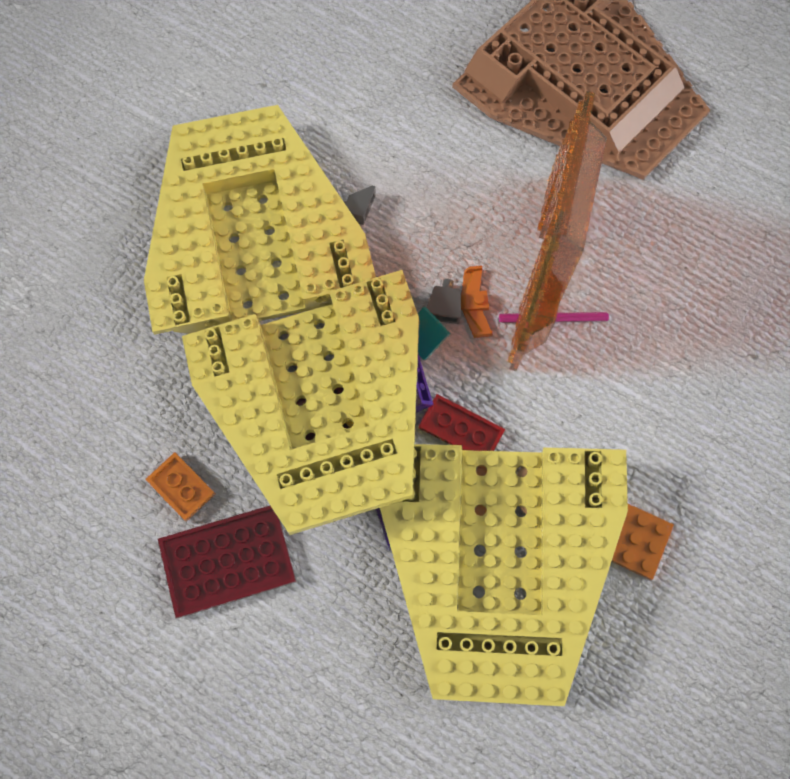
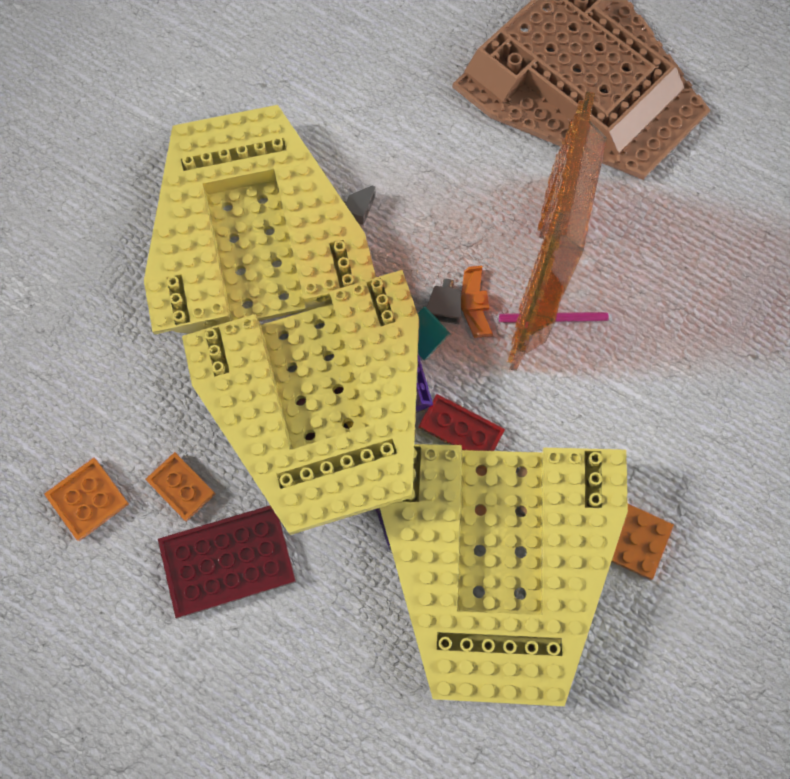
(86, 499): none -> orange plate

